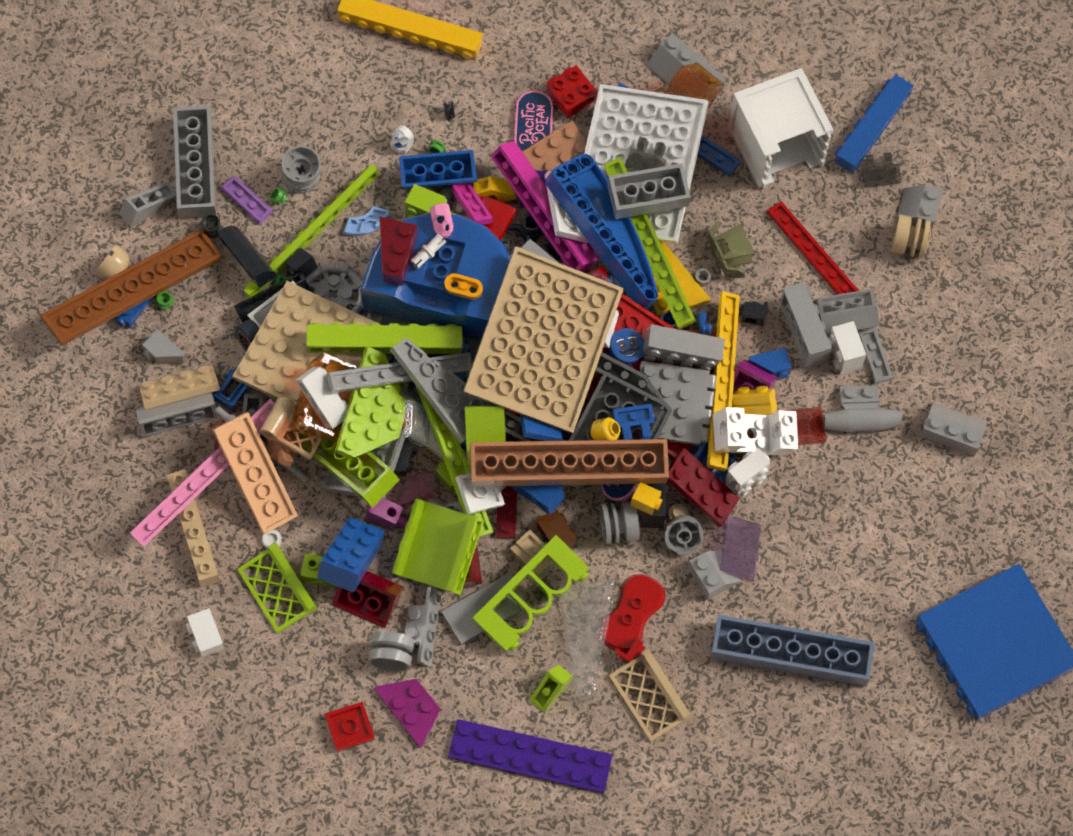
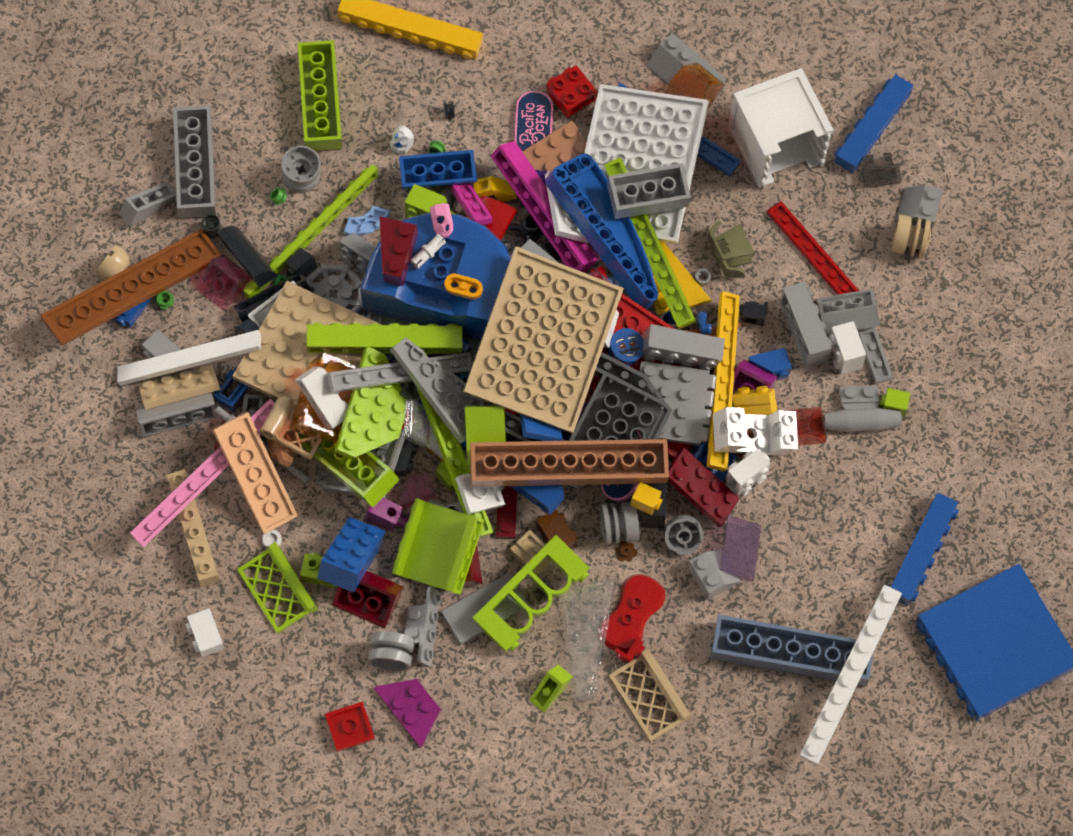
(189, 357): none -> white tile
(223, 281): none -> clear pink slope
(246, 199): medium lavender tile -> none
(319, 95): none -> lime brick
(356, 251): none -> light grey slope
(530, 756): dark purple plate -> none
(605, 429): yellow head -> none
(622, 555): none -> reddish brown plant
(635, 417): blue plate -> none
(640, 160): clear smoke plate -> none
(677, 509): tan plate -> none
(850, 675): none -> white plate
(895, 400): none -> lime brick
(923, 547): none -> blue brick
(954, 429): light grey slope -> none

